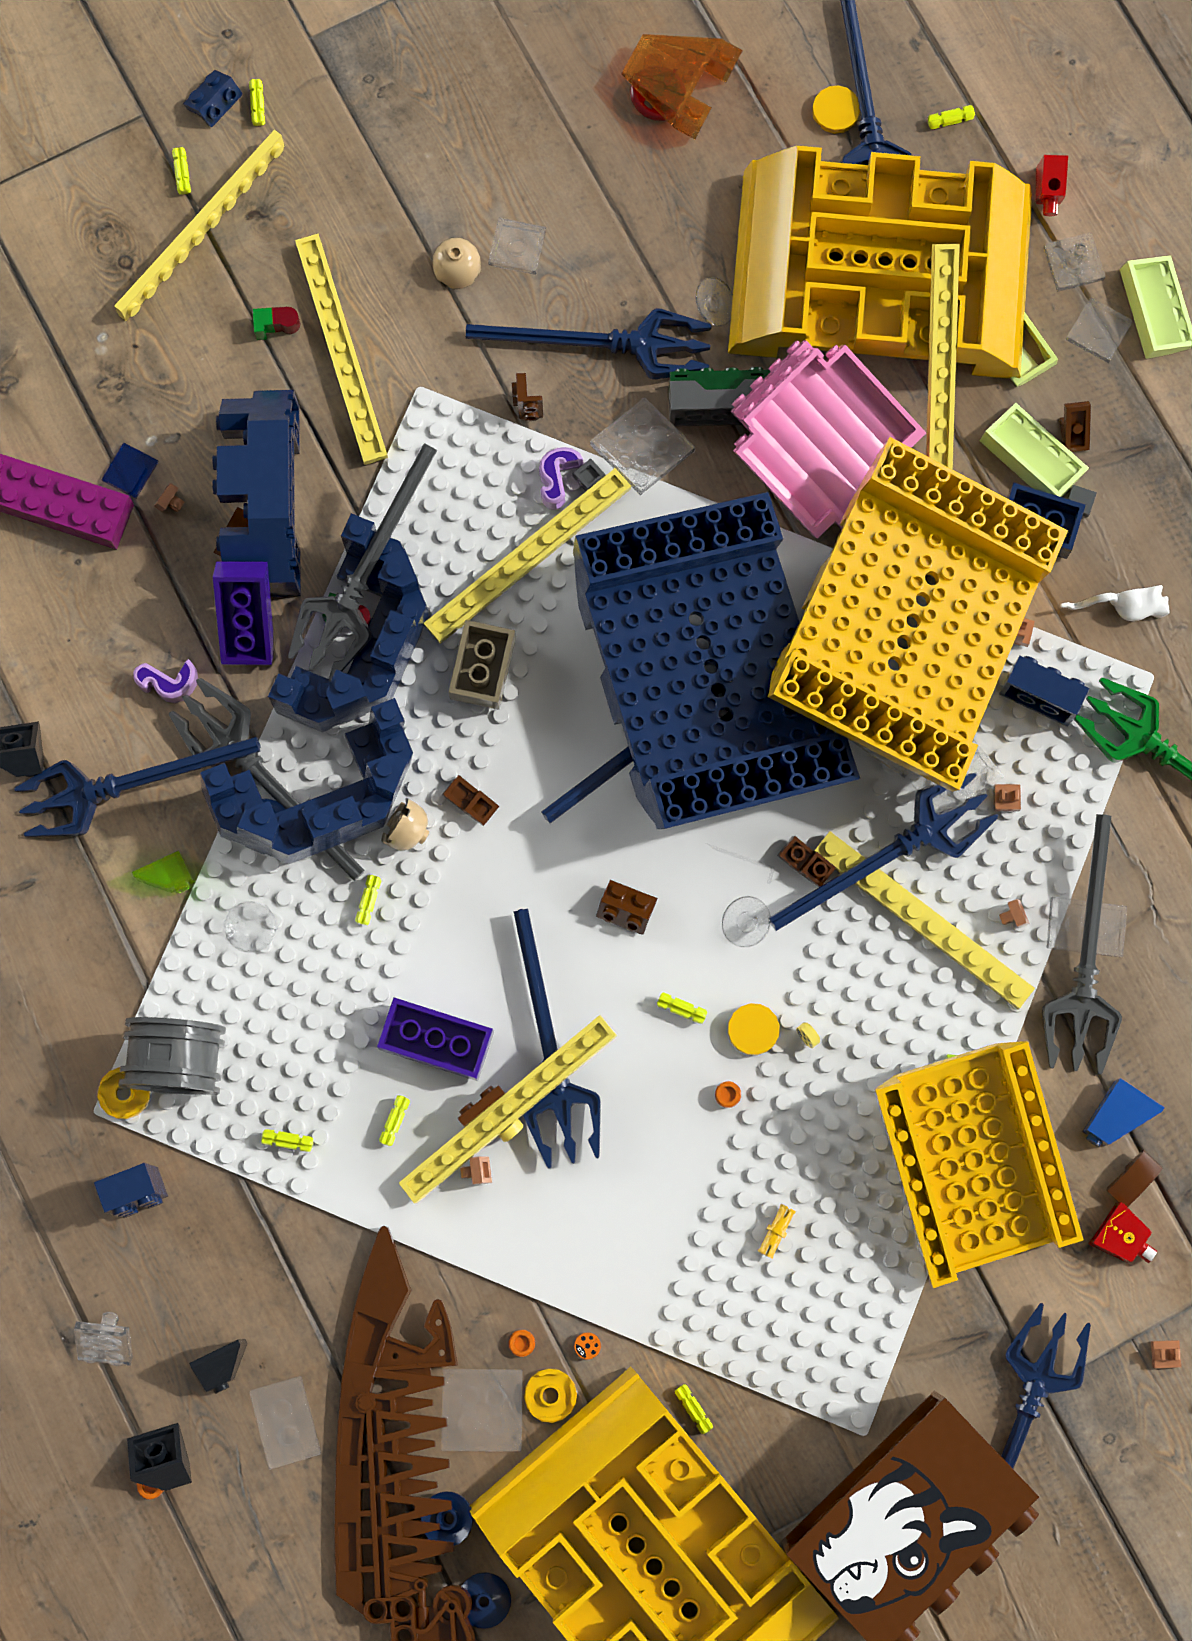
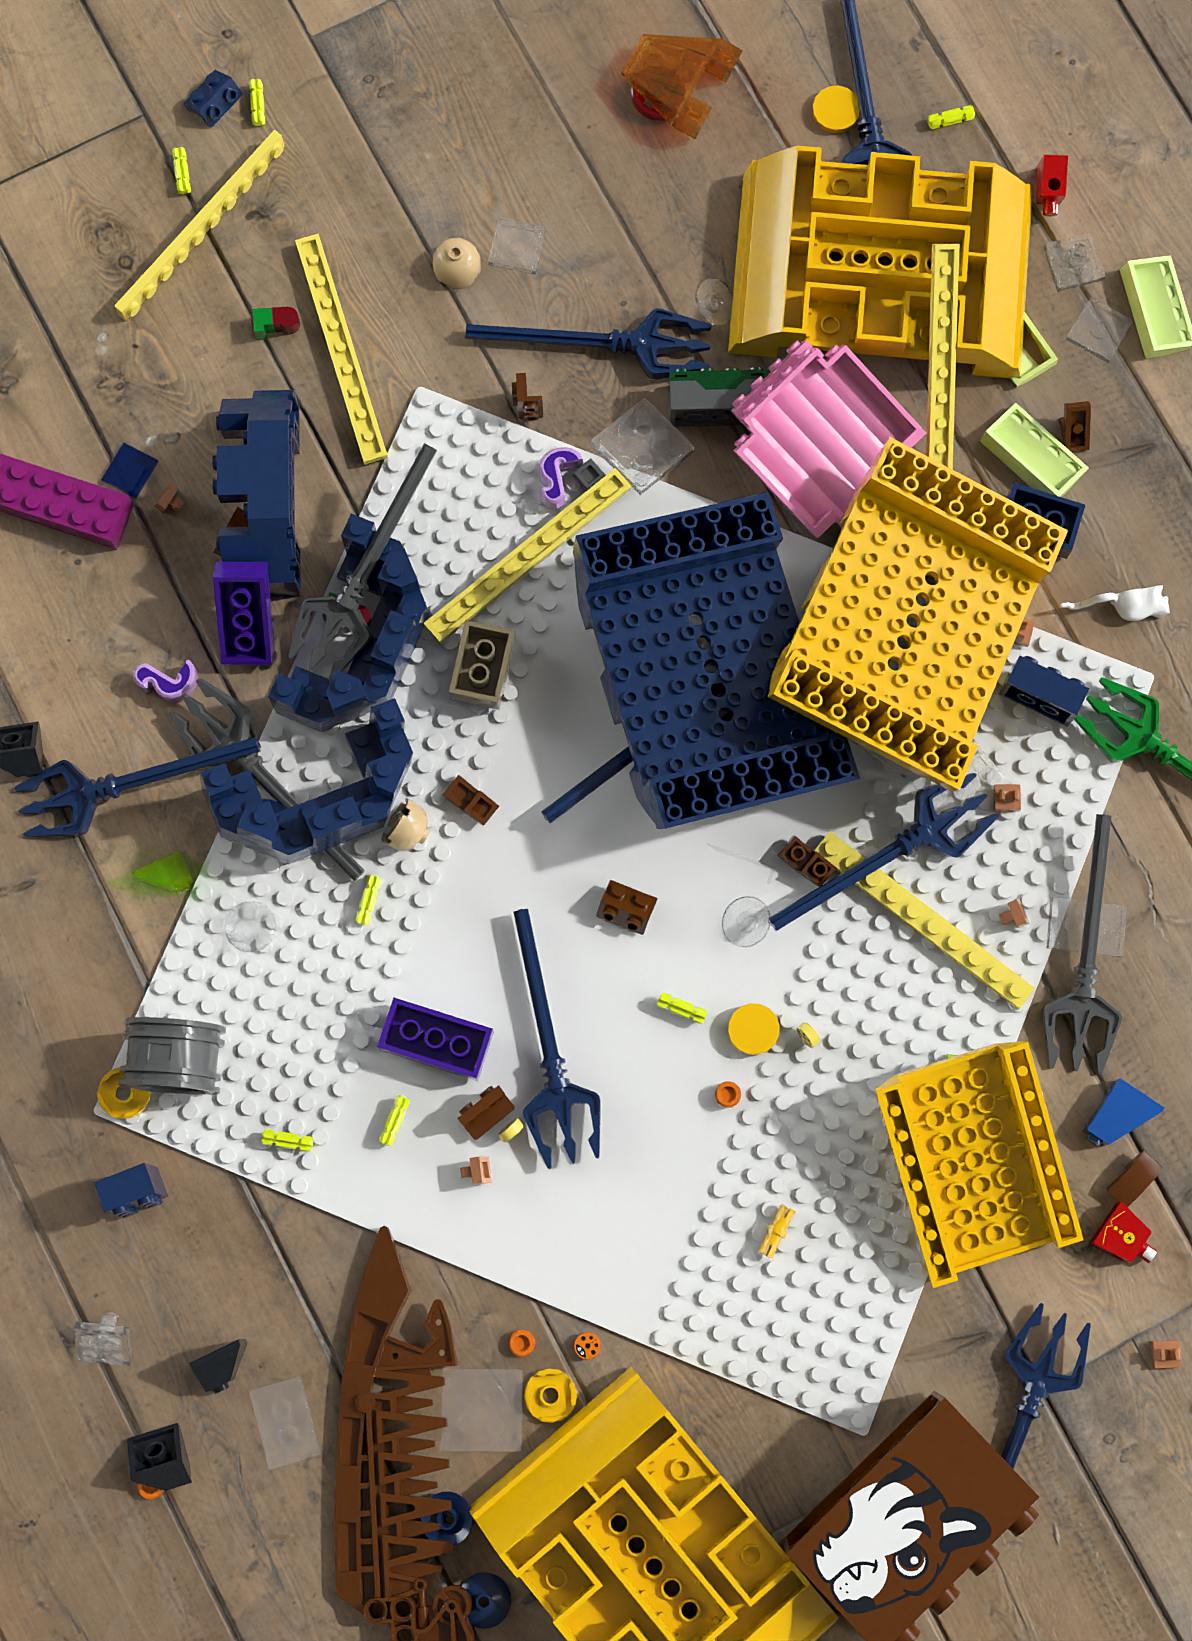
(507, 1109): light yellow plate -> none
(693, 1409): neon yellow axle -> none
(1083, 496): dark grey tile -> none

